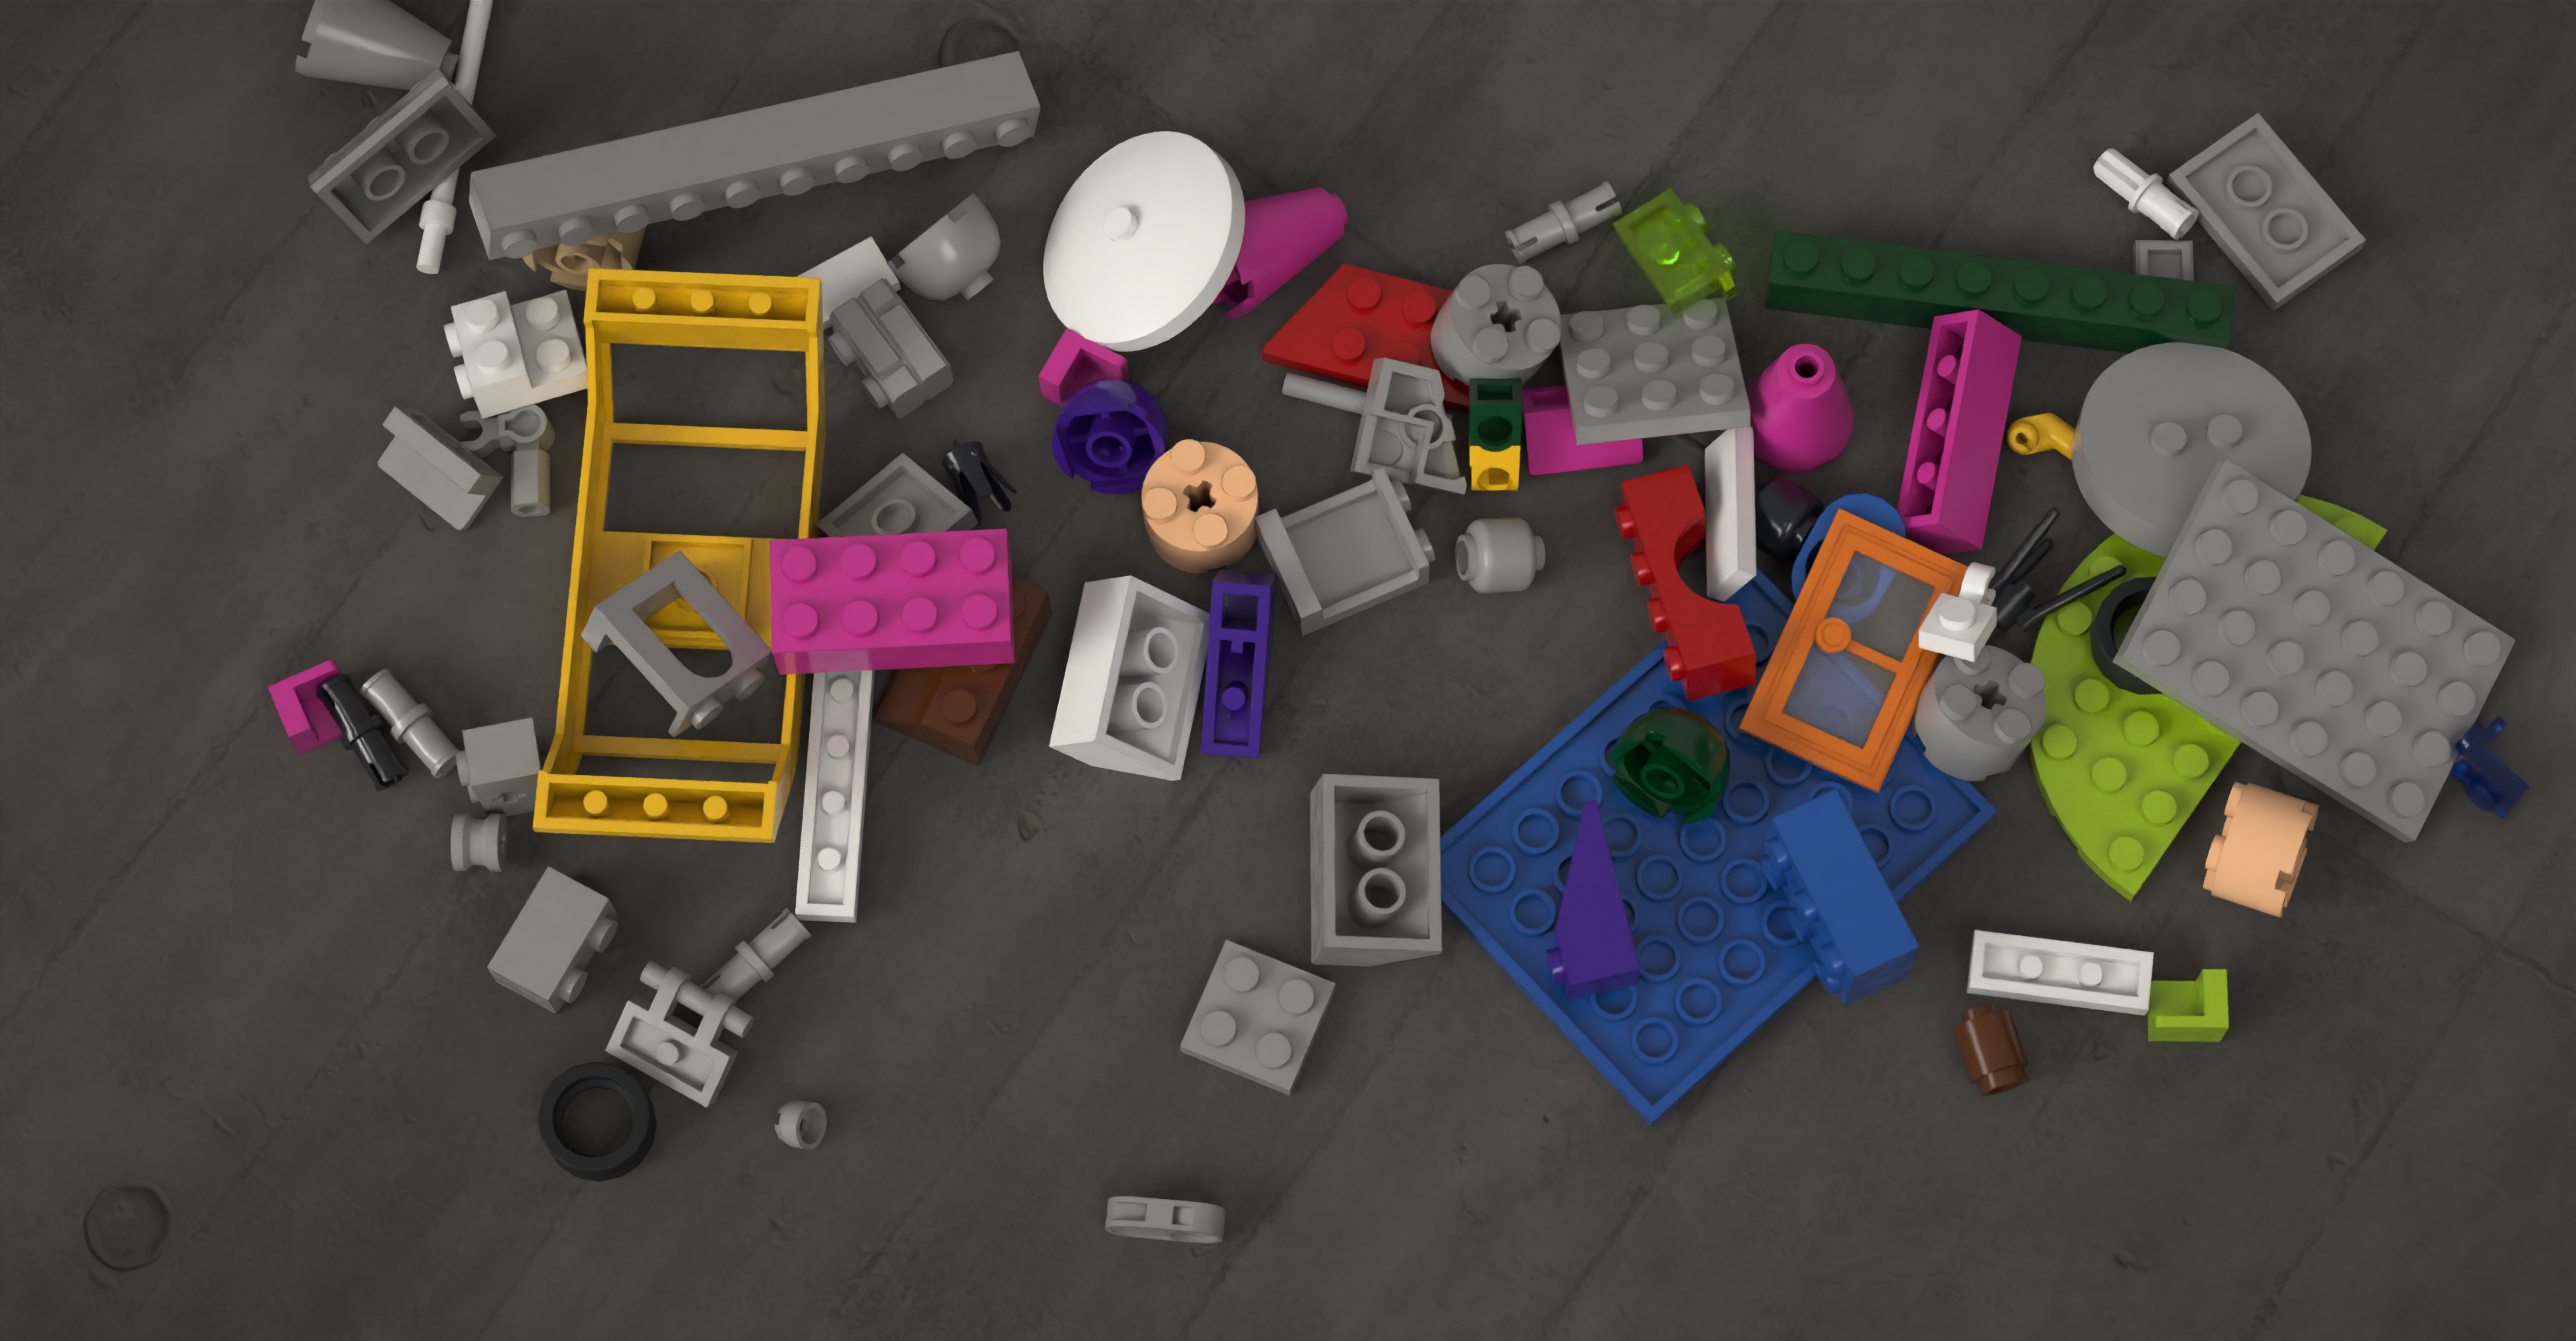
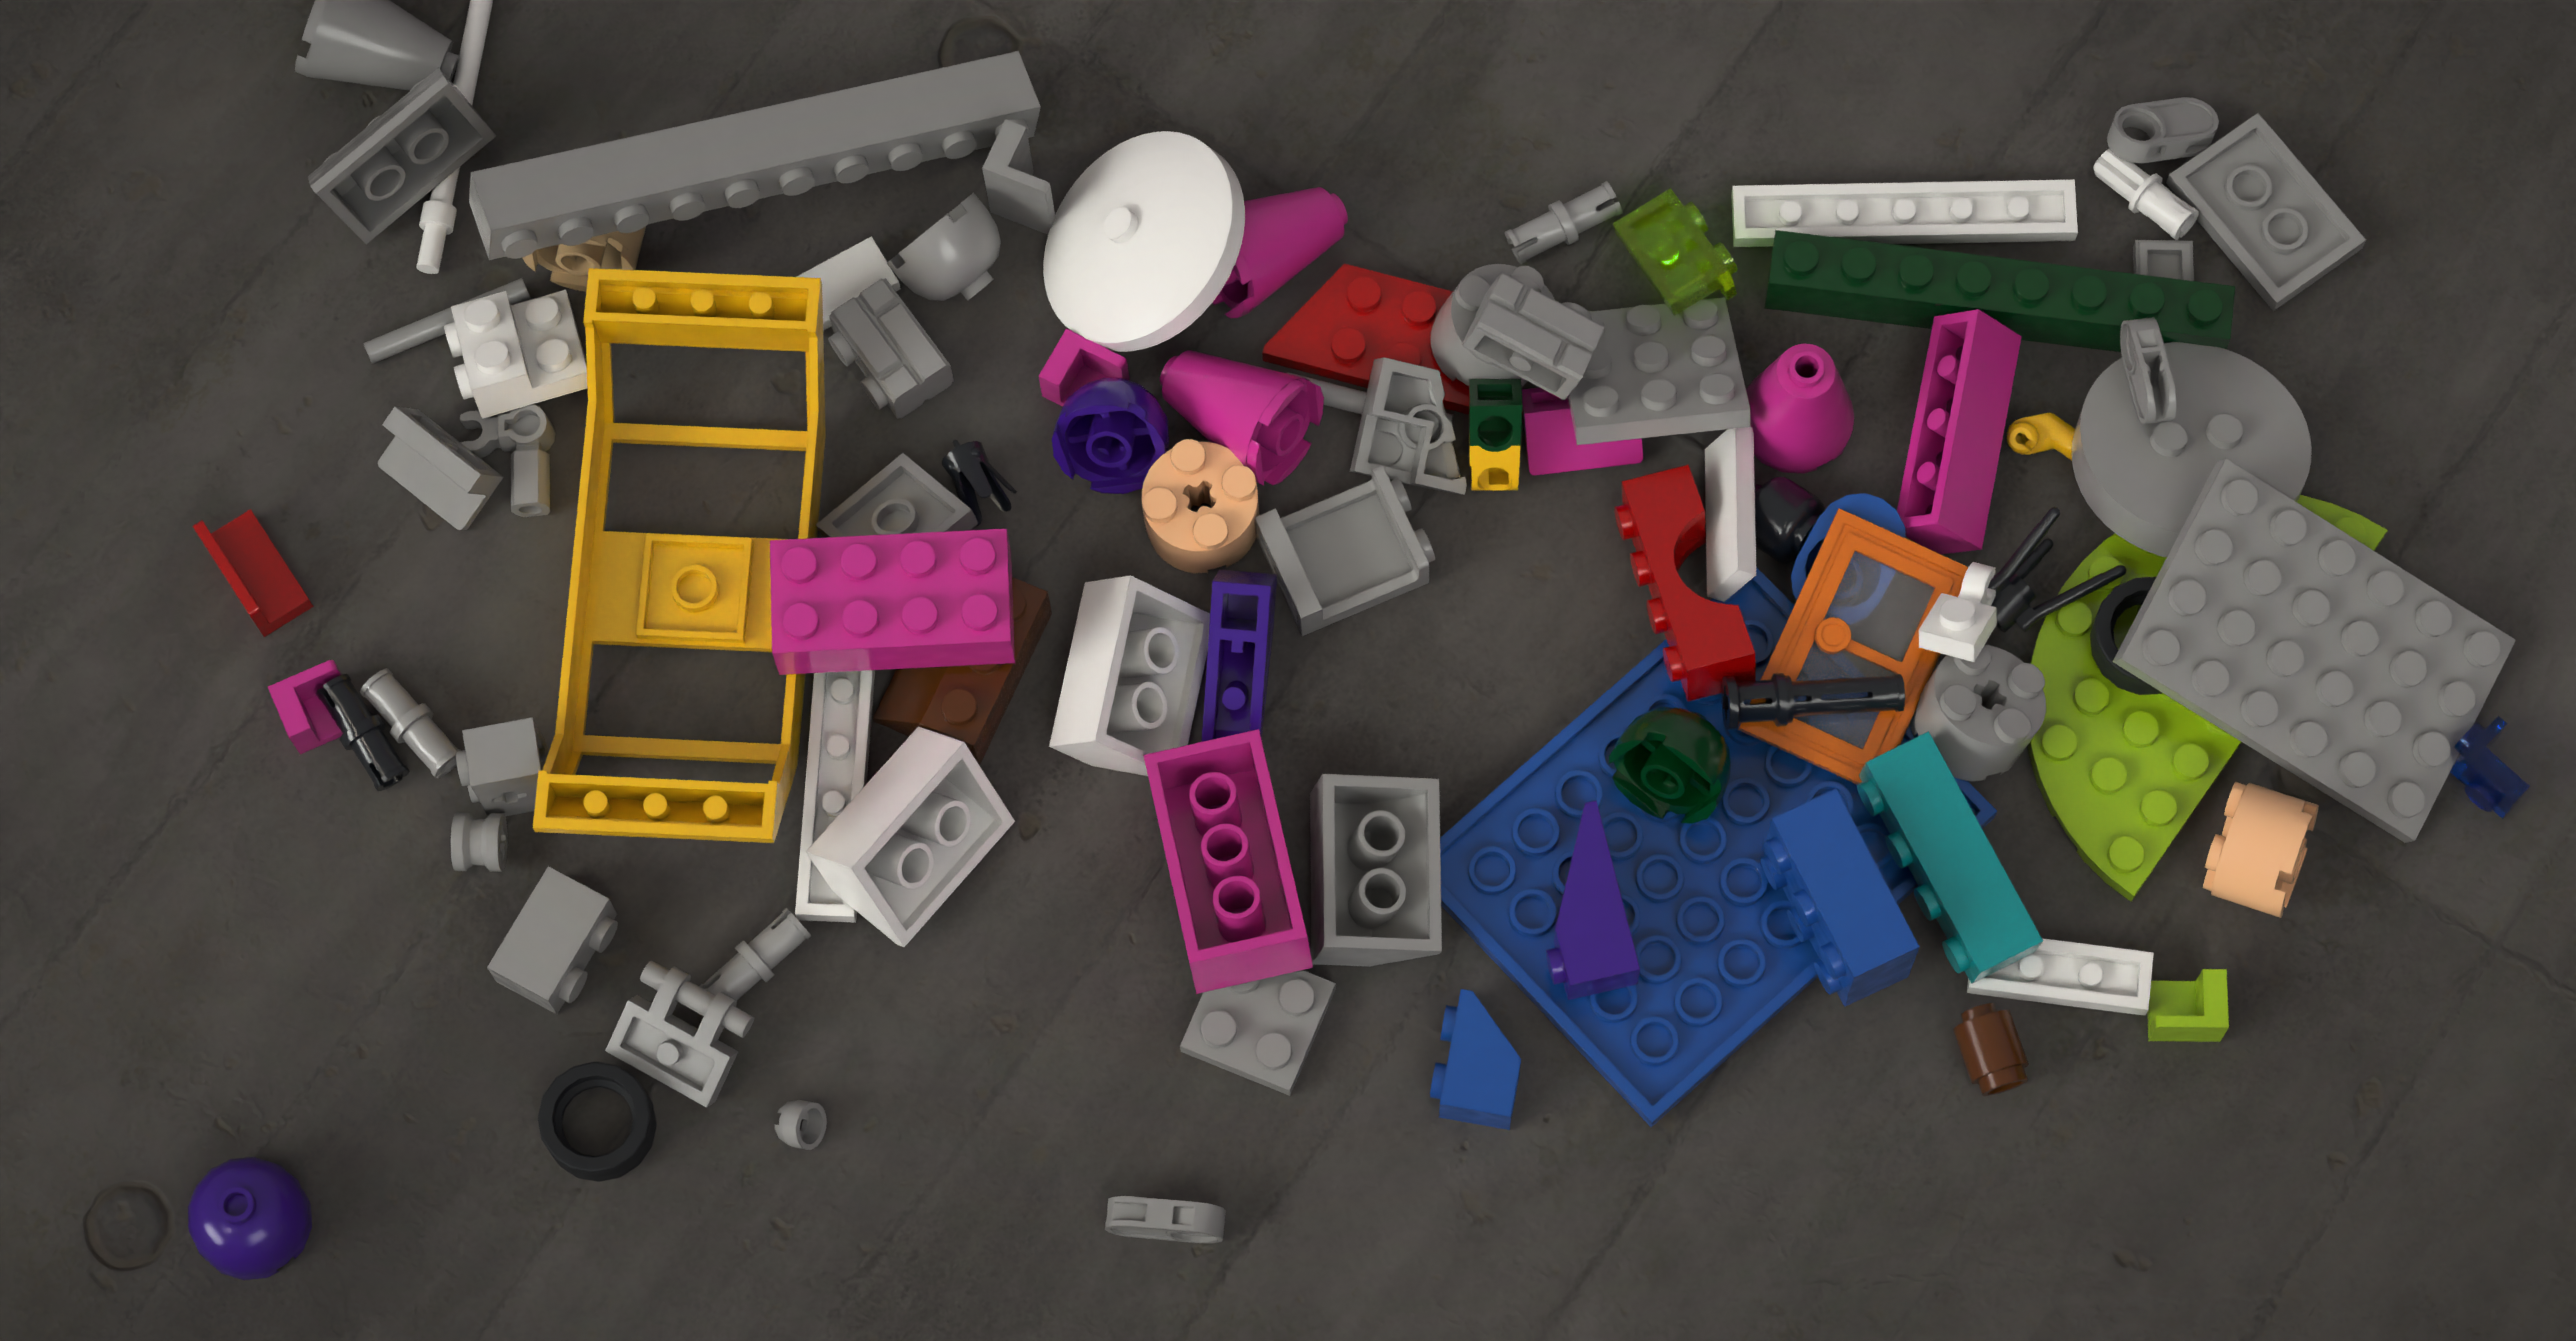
(249, 1218): none -> dark purple cylinder
(255, 572): none -> red panel
(432, 326): none -> light grey bar
(693, 697): light grey panel -> none
(912, 834): none -> white slope
(1010, 182): none -> light grey panel
(1228, 861): none -> dark pink brick
(1246, 409): none -> dark pink cone
(1480, 1070): none -> blue slope
(1499, 555): light grey head -> none
(1533, 334): none -> light grey brick
(1883, 694): none -> black pin
(1908, 212): none -> white plate
(1948, 858): none -> teal brick
(2148, 370): none -> light grey piece
(2175, 130): none -> light grey piece

